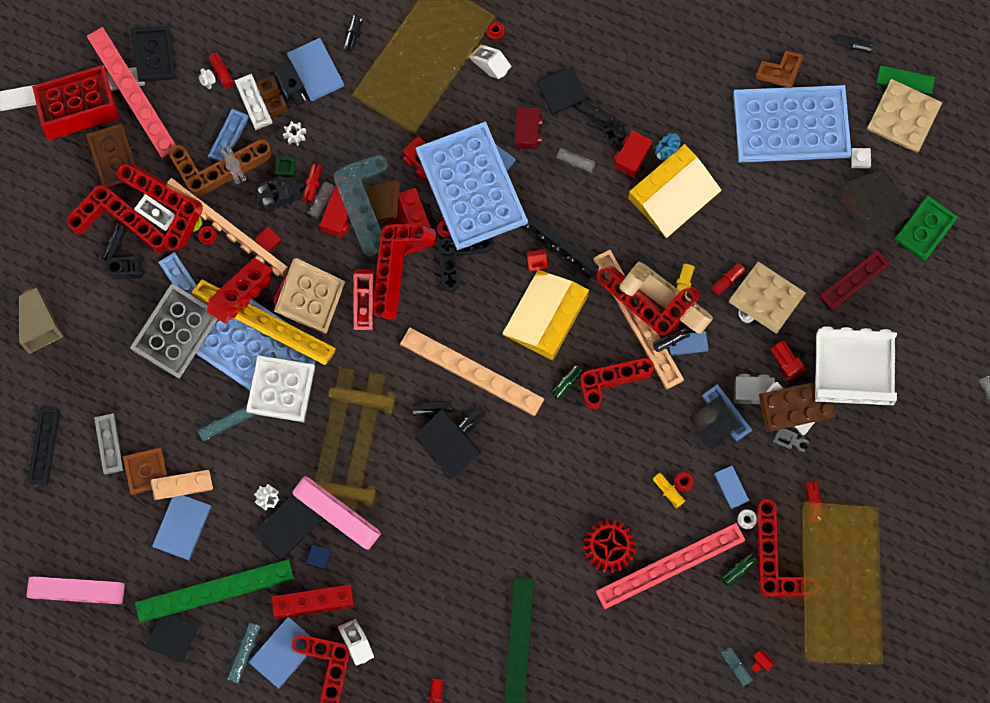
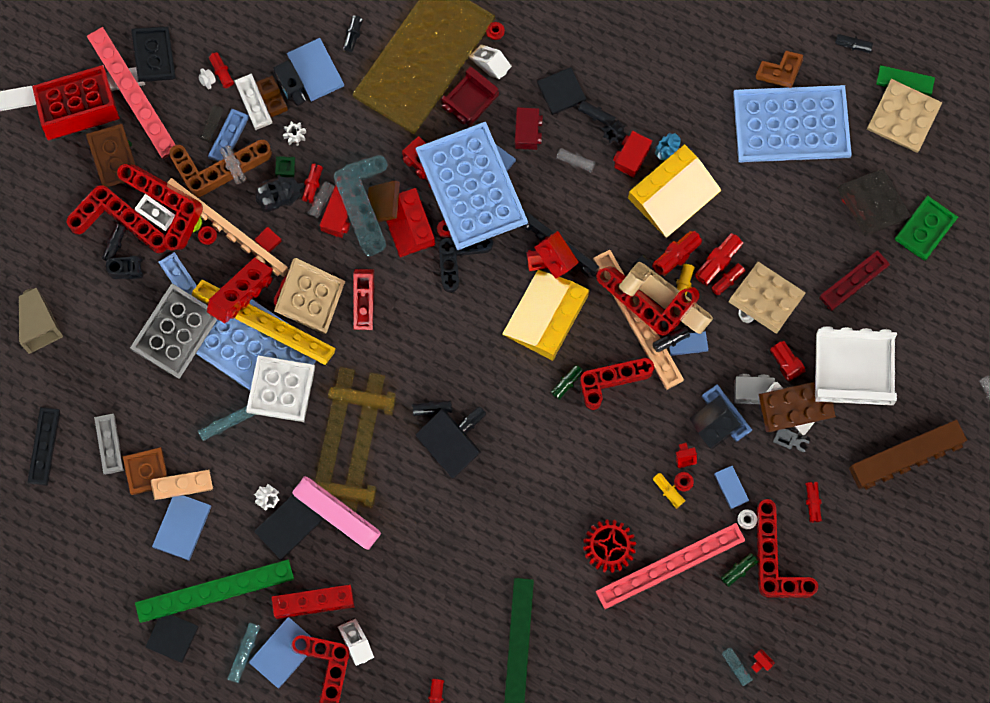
(75, 590): bright pink beam -> none
(318, 557): dark blue tile -> none
(390, 264): red beam -> none
(470, 97): none -> dark red panel
(472, 371): light nougat plate -> none
(556, 254): none -> red brick
(677, 253): none -> red piece
(685, 456): none -> red tile
(718, 259): none -> red piece
(842, 584): clear yellow plate -> none
(860, 158): white plate -> none
(908, 454): none -> reddish brown brick

